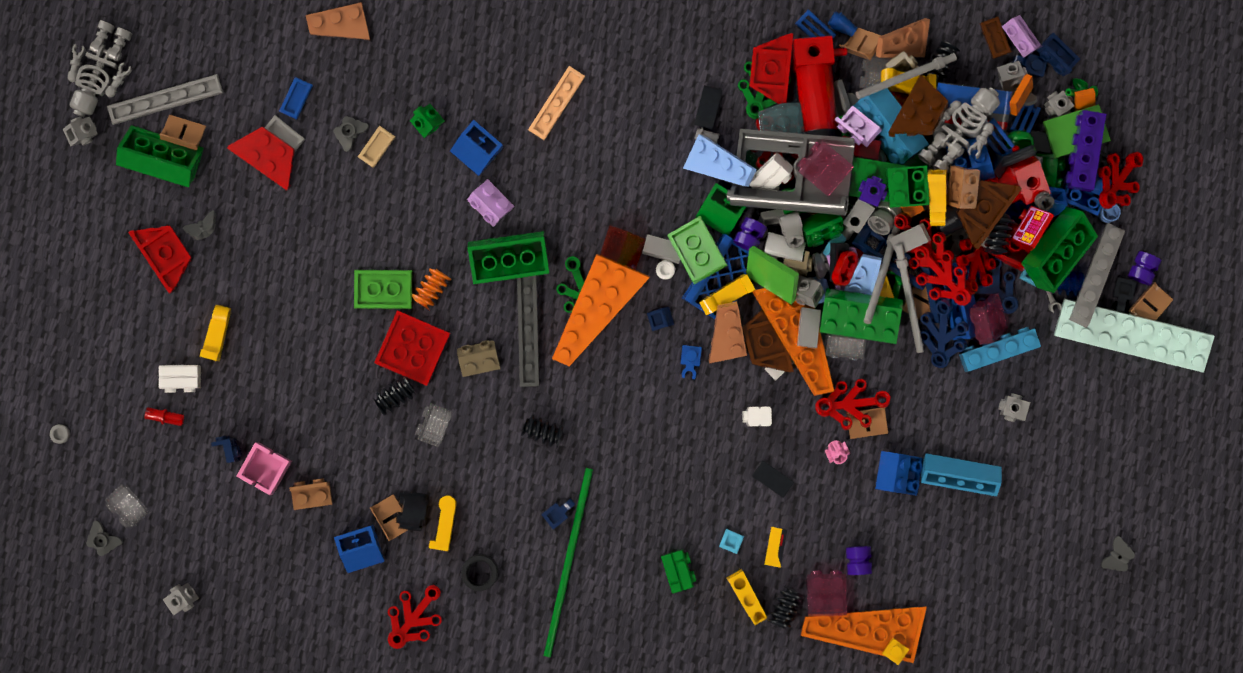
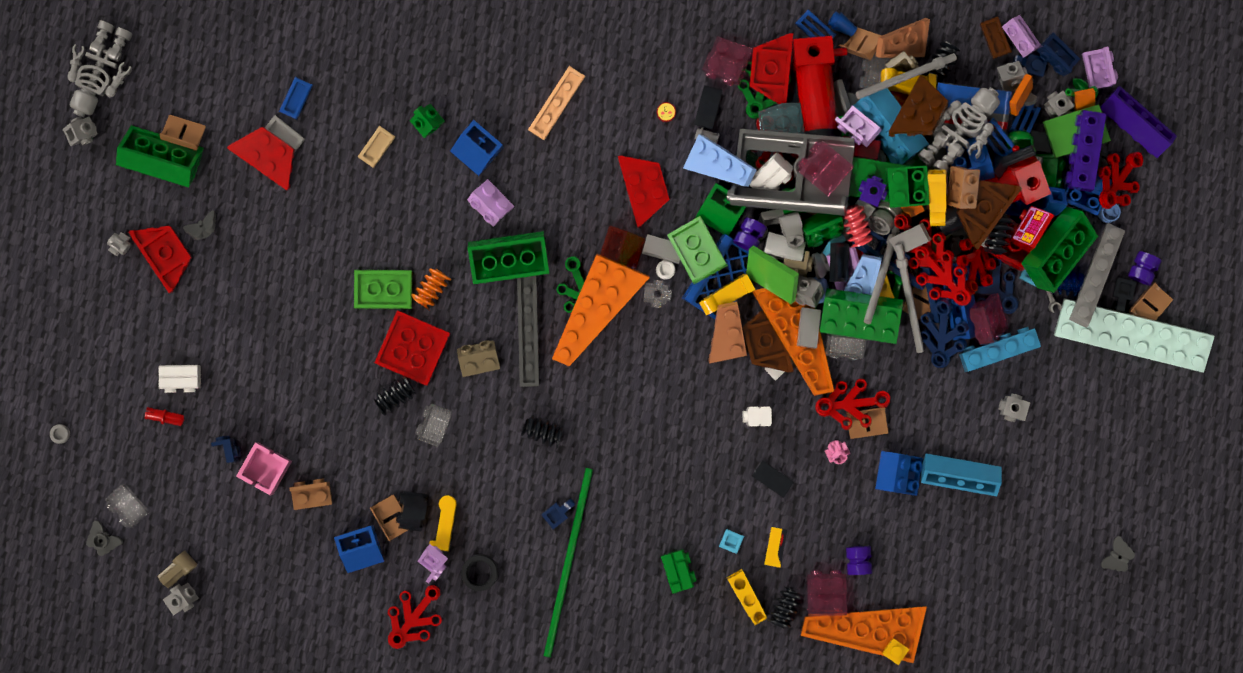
(119, 244): none -> light grey gear
(165, 99): light grey tile -> none
(180, 567): none -> dark tan piece
(216, 333): yellow leg -> none
(340, 22): nougat wing -> none
(346, 139): dark grey animal -> none
(433, 561): none -> lavender bracket
(644, 187): none -> red wing
(651, 288): none -> clear brick
(660, 318): dark blue slope -> none
(666, 112): none -> light yellow tile
(690, 357): blue plate -> none
(727, 61): none -> clear pink plate
(844, 268): red beam -> none
(857, 226): none -> coral piece
(1041, 198): dark grey bush -> none
(1100, 68): none -> lavender bracket
(1138, 122): none -> dark purple brick

